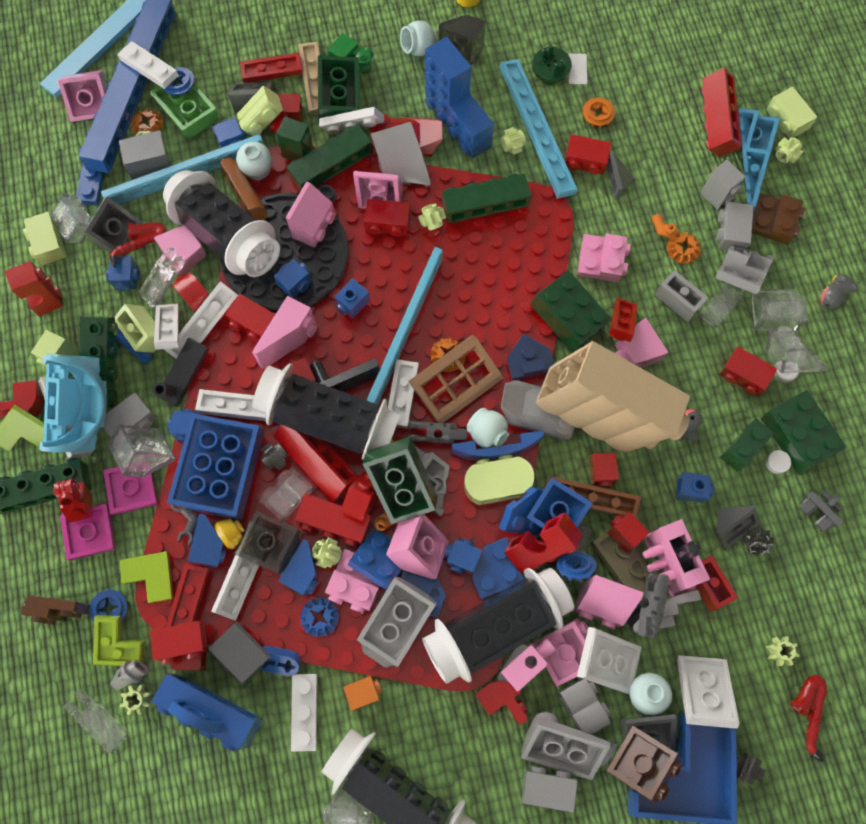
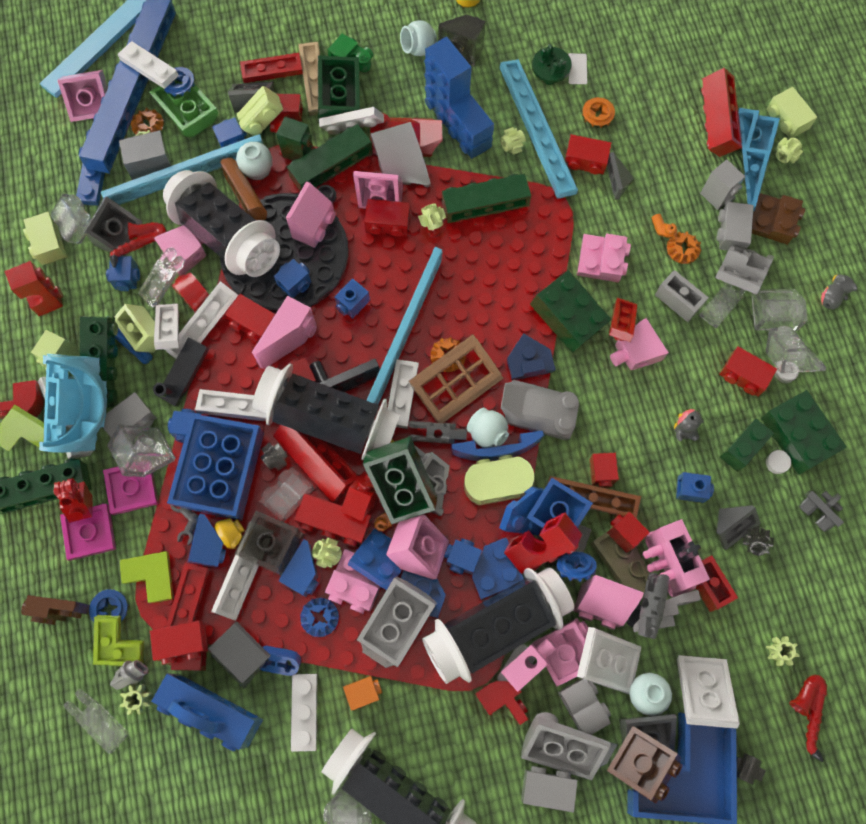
(613, 399): tan brick -> none

